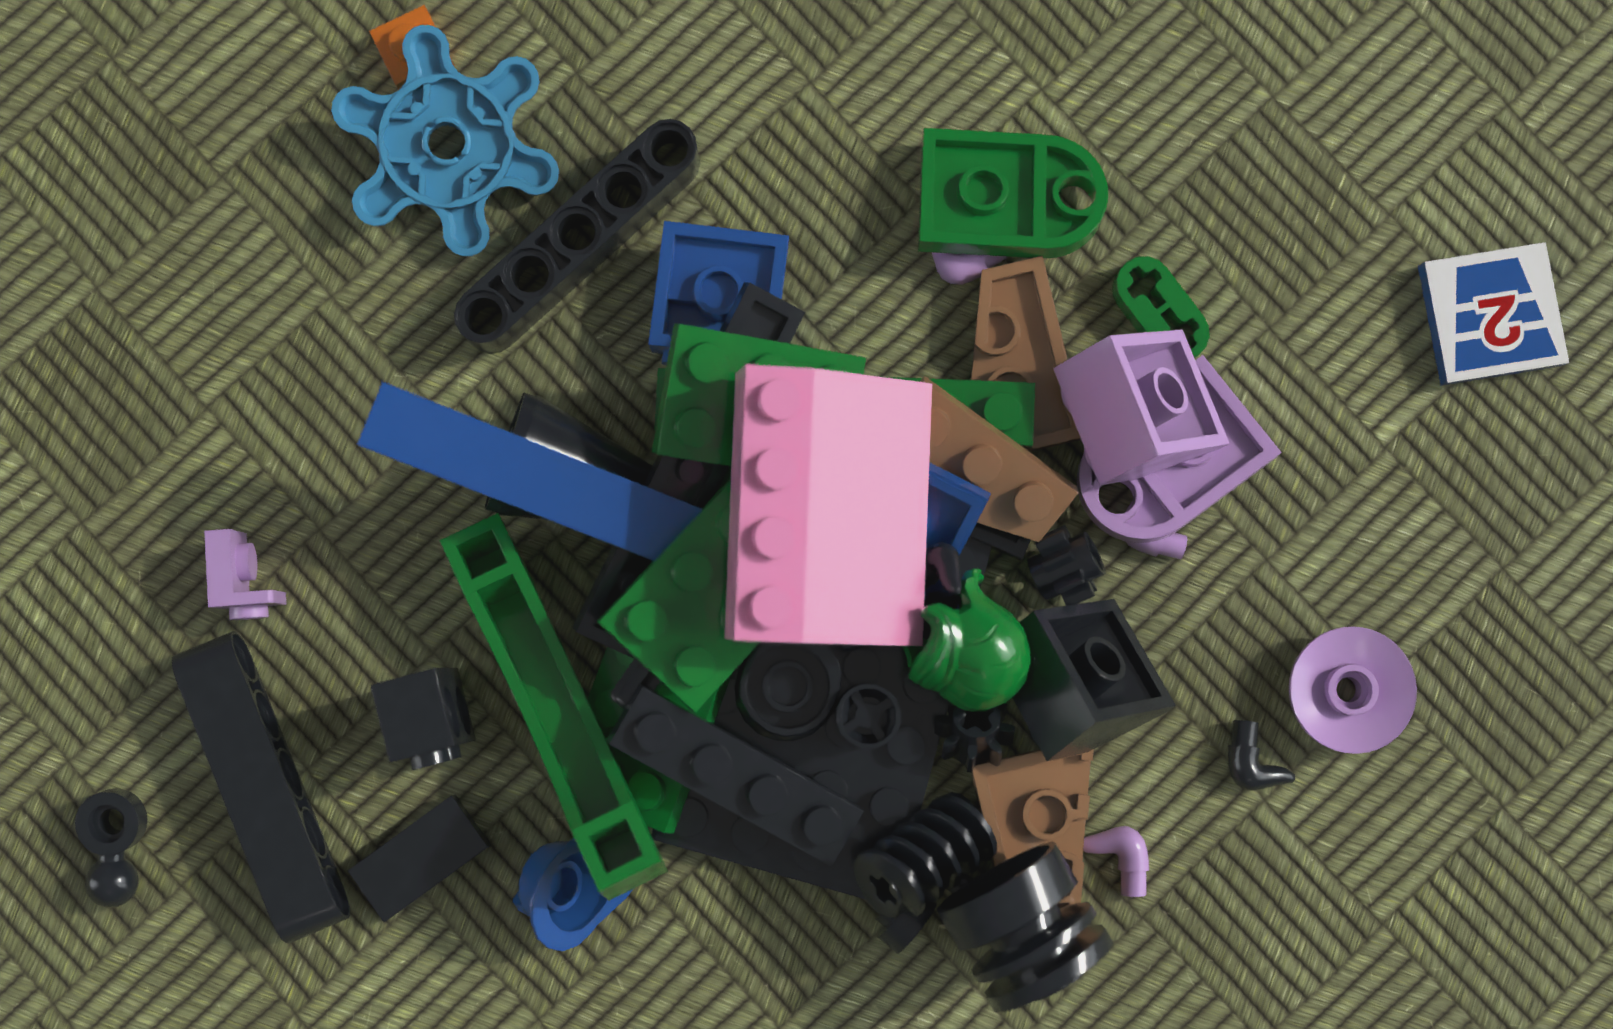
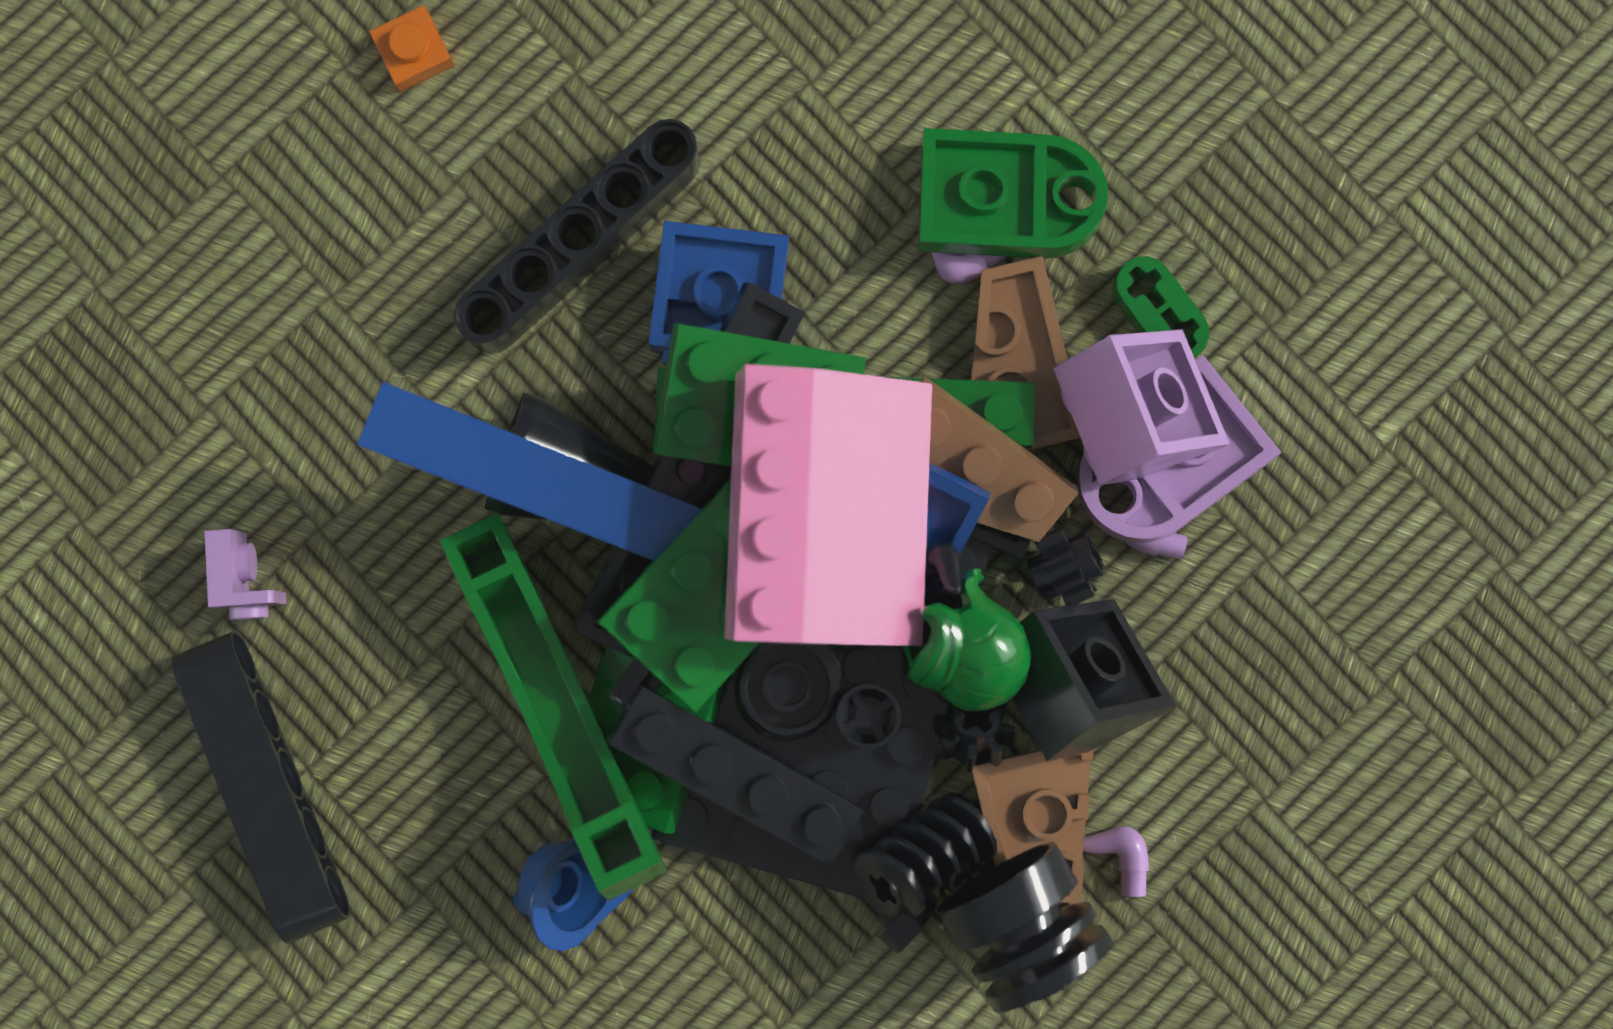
(112, 878): black plate -> none
(419, 858): black tile -> none
(423, 716): black brick -> none
(436, 98): dark azure plate -> none
(1244, 762): black animal -> none
(1382, 696): lavender dish -> none
(1493, 314): tile -> none

